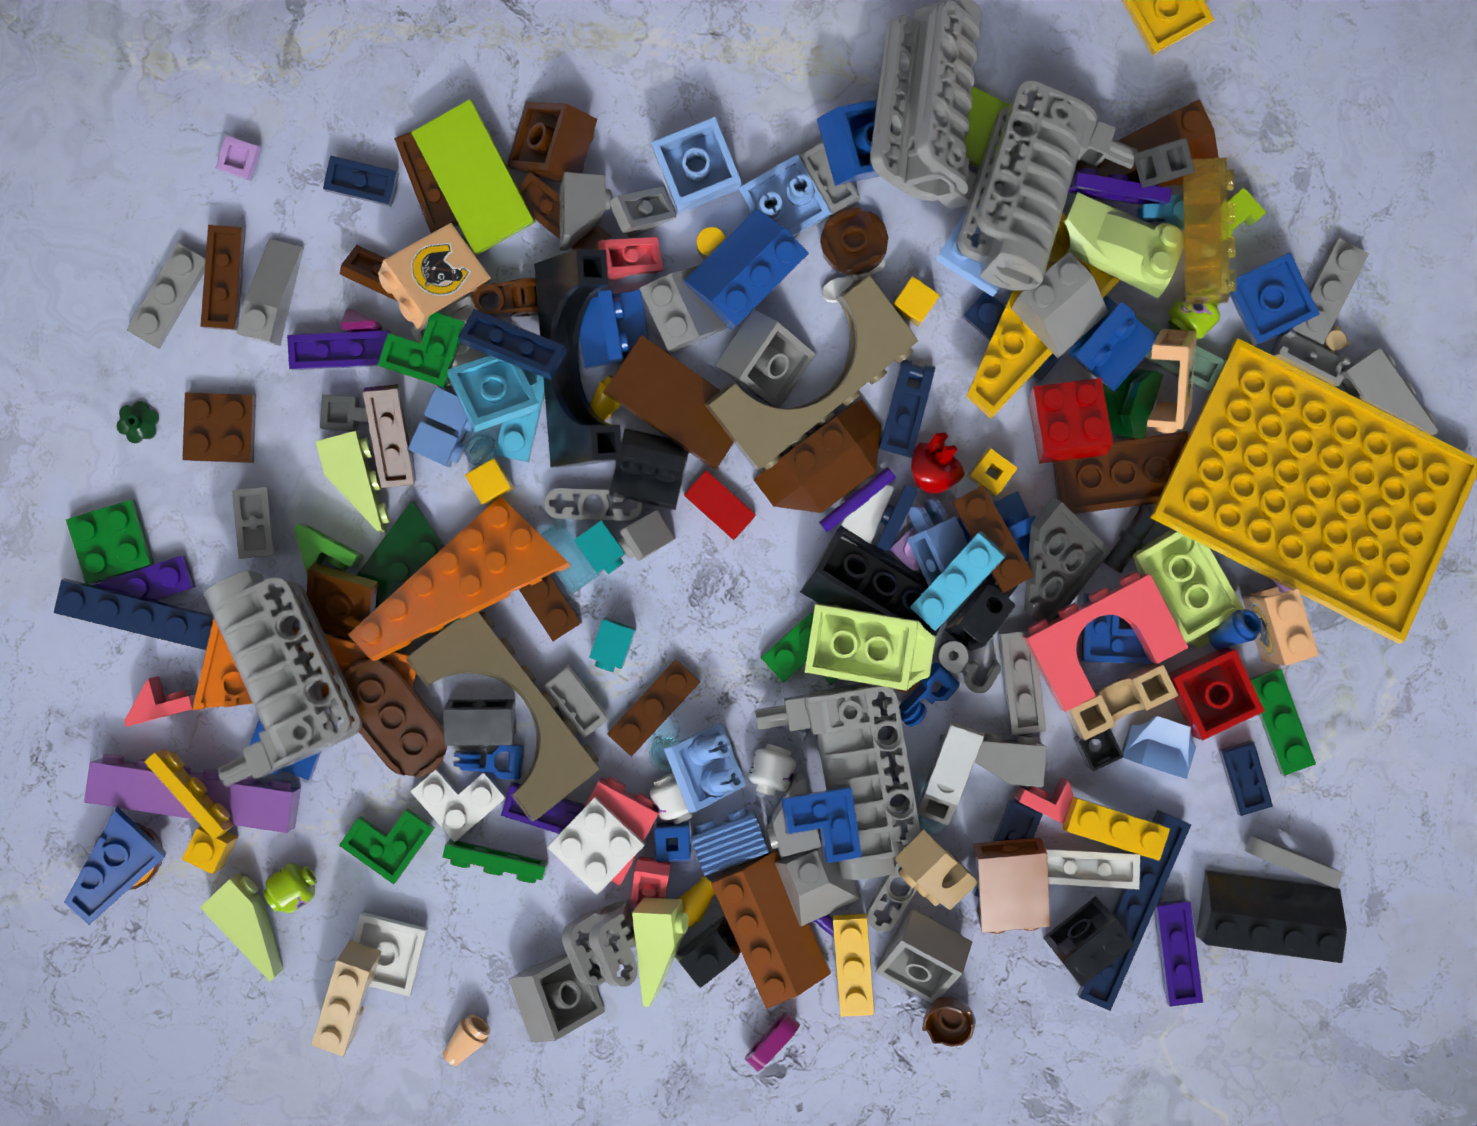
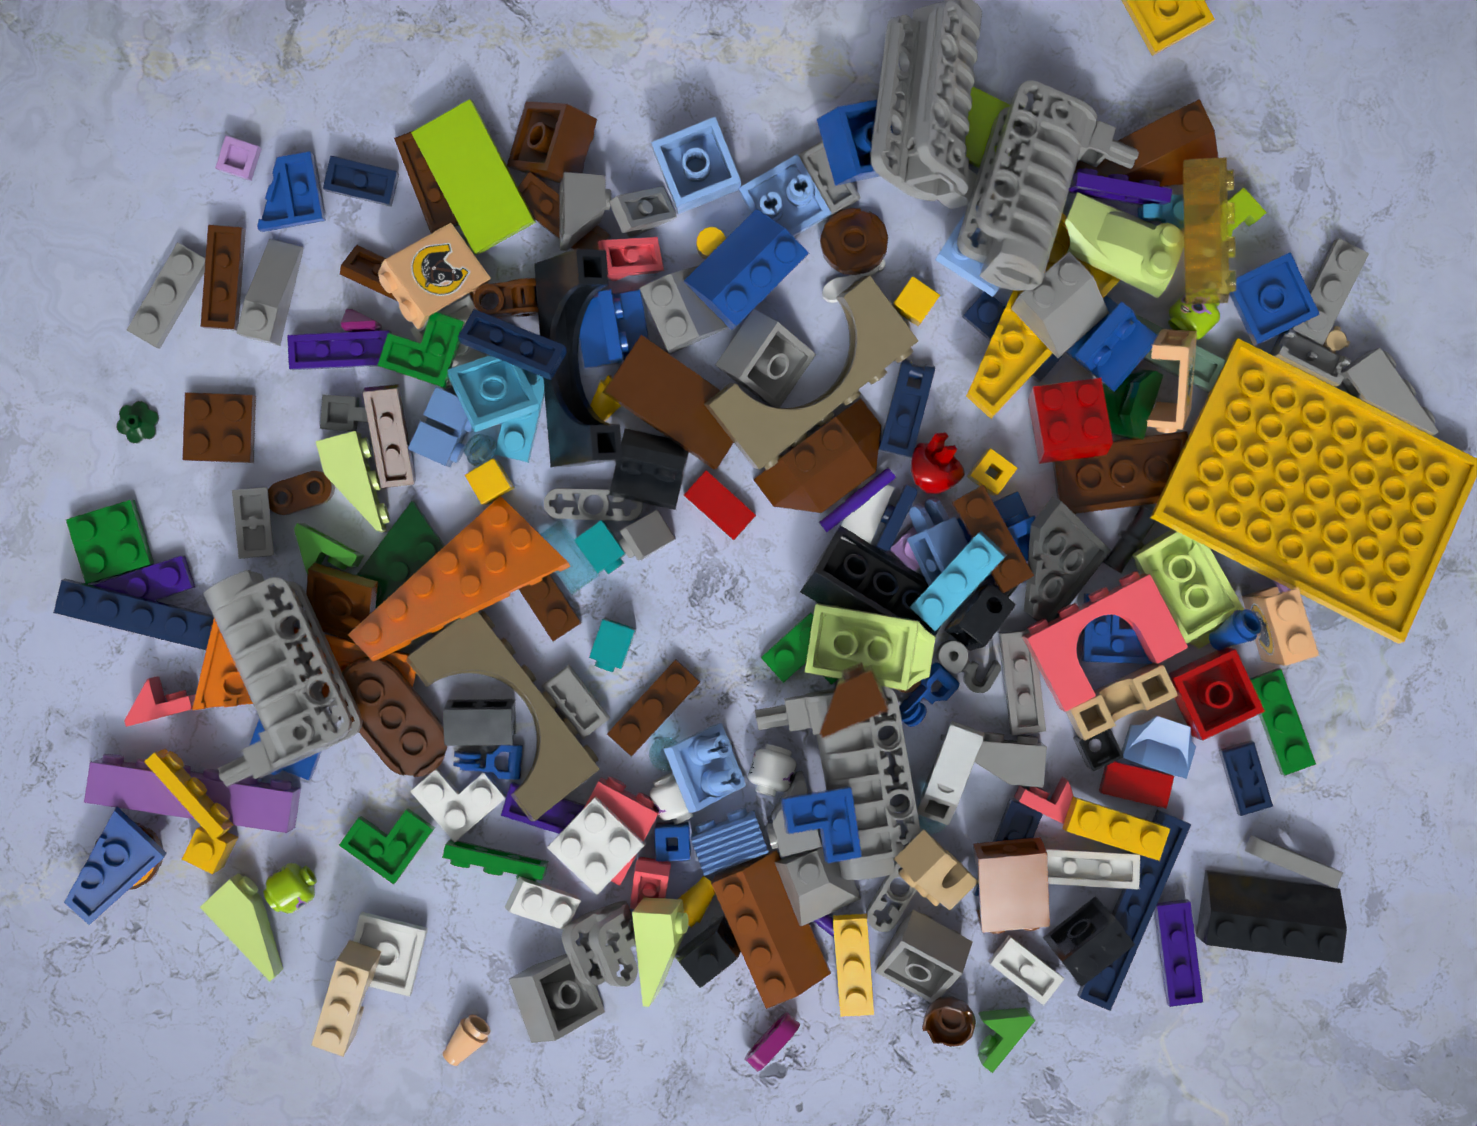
(293, 194): none -> blue wing
(299, 493): none -> reddish brown plate
(542, 903): none -> white plate
(854, 700): none -> reddish brown slope
(1009, 1028): none -> bright green slope
(1026, 970): none -> white plate
(1137, 784): none -> red tile
(1164, 163): dark grey brick -> none

